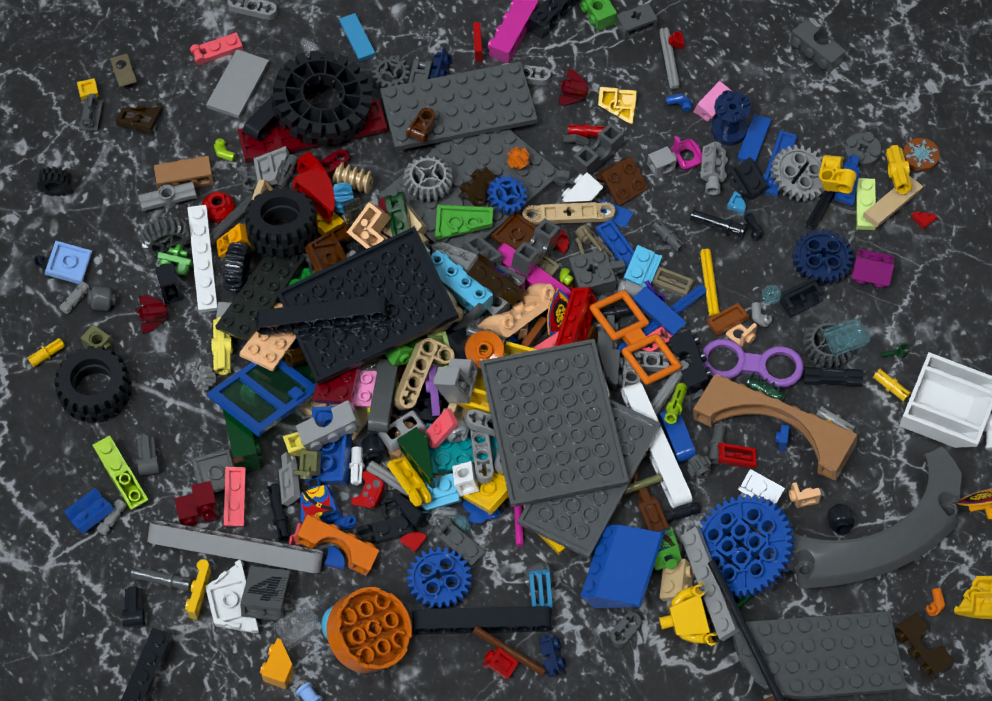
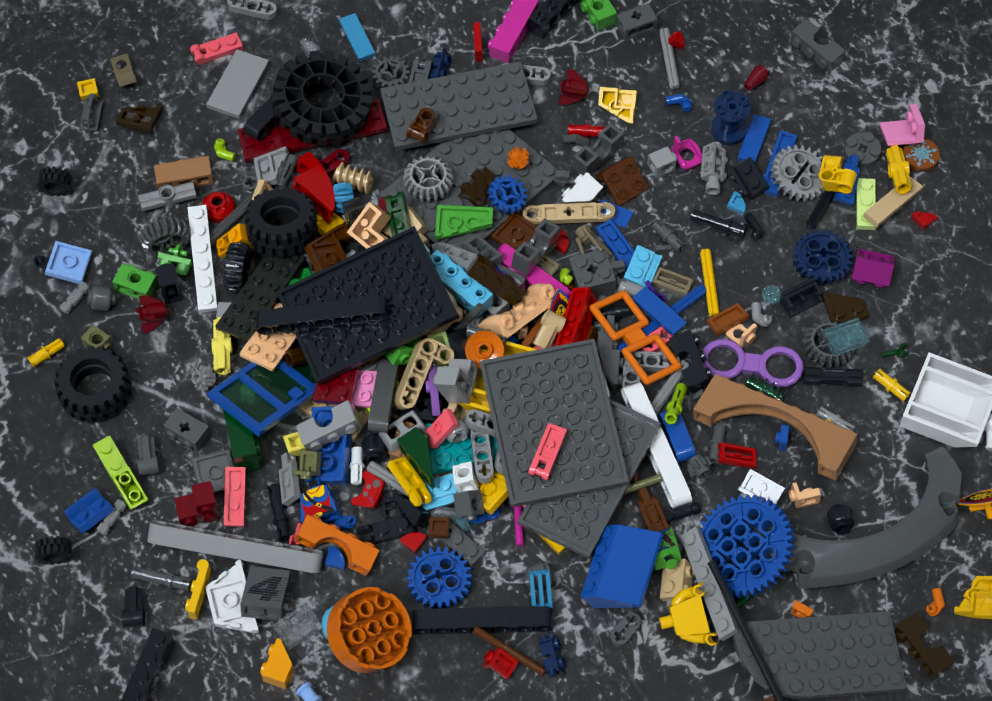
(53, 550): none -> black tyre
(128, 274): none -> bright green brick
(186, 430): none -> dark grey brick
(439, 527): none -> reddish brown tile
(468, 504): none -> dark grey brick
(548, 451): none -> coral plate
(550, 325): none -> tan piece
(705, 107): bright pink hinge -> none
(756, 77): none -> dark red cone
(800, 610): none -> orange tile
(844, 307): none -> dark brown wing
(905, 131): none -> bright pink bracket

